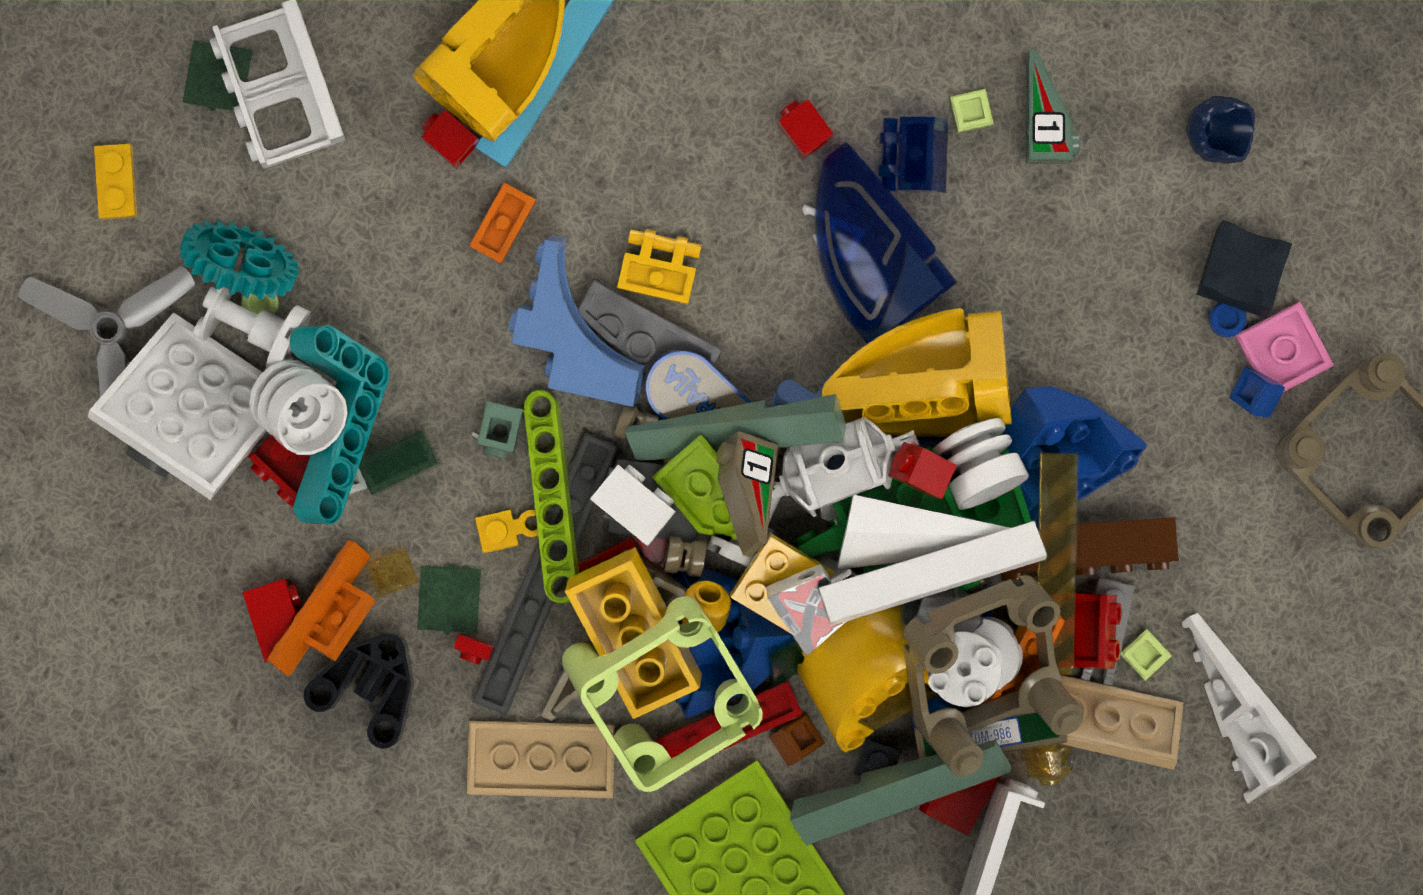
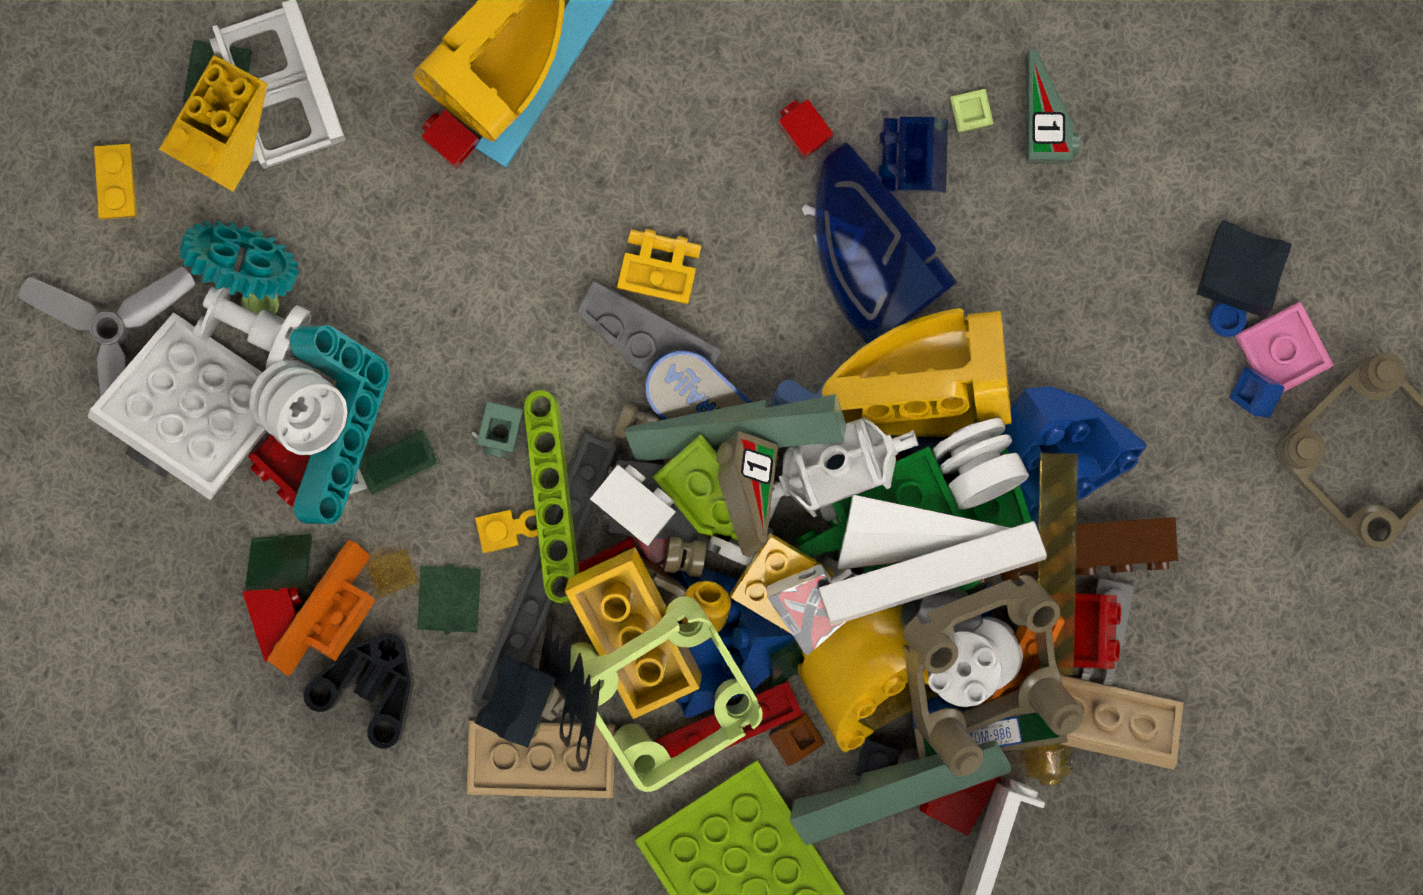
(219, 124): none -> yellow slope
(278, 562): none -> clear green piece
(472, 649): red plate -> none
(502, 223): orange plate -> none
(517, 701): none -> black brick
(554, 324): medium blue arch -> none
(573, 690): none -> black piece
(922, 470): red brick -> none
(1145, 654): yellowish green tile -> none
(1221, 129): dark blue hair -> none
(1262, 738): white wedge -> none

